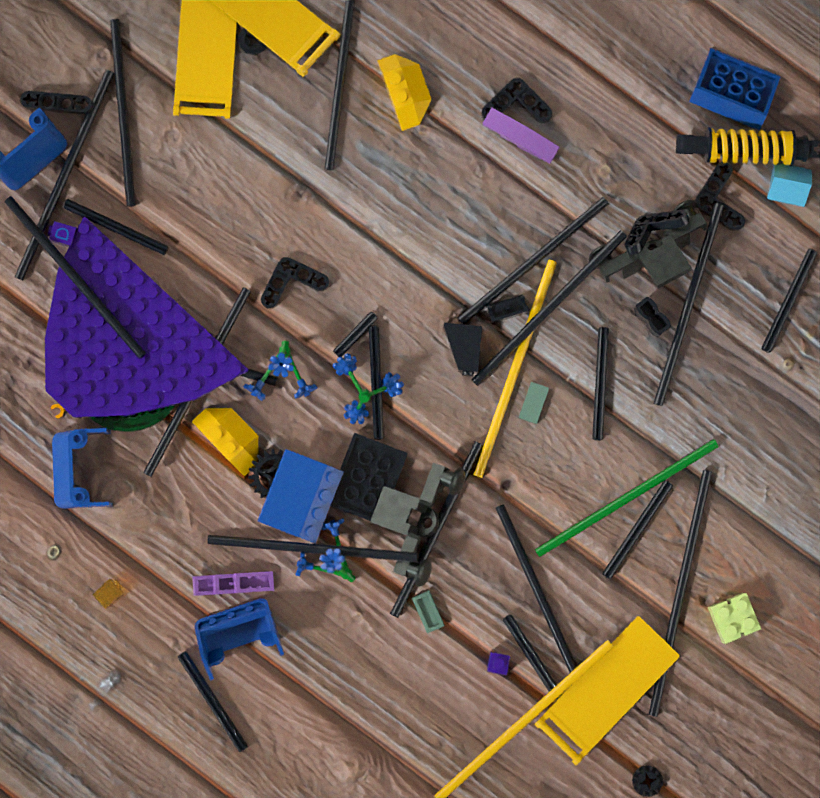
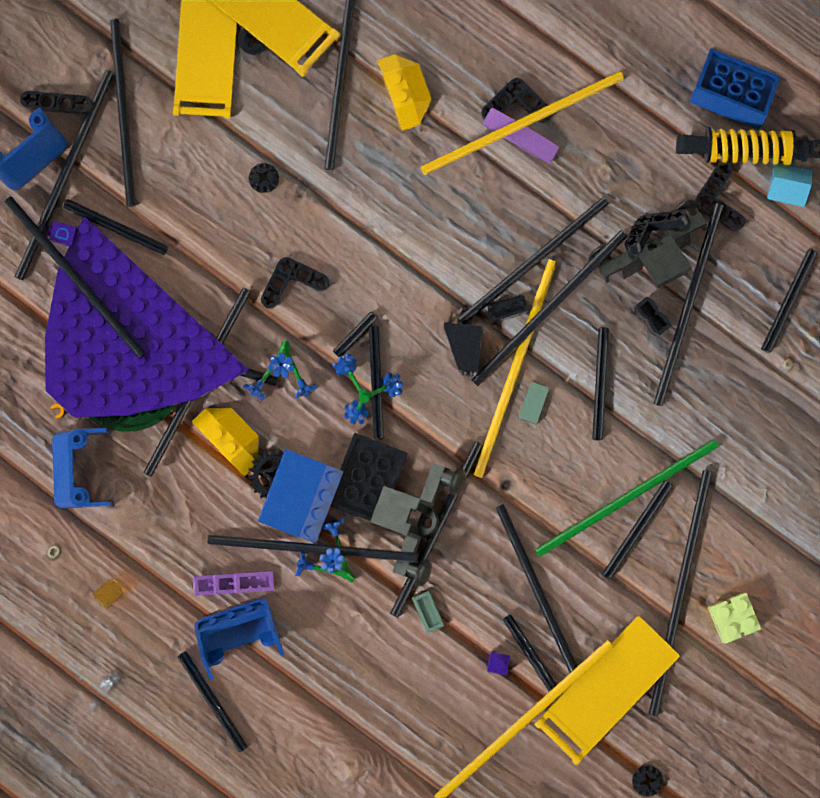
(263, 187): none -> black gear
(521, 123): none -> yellow piece

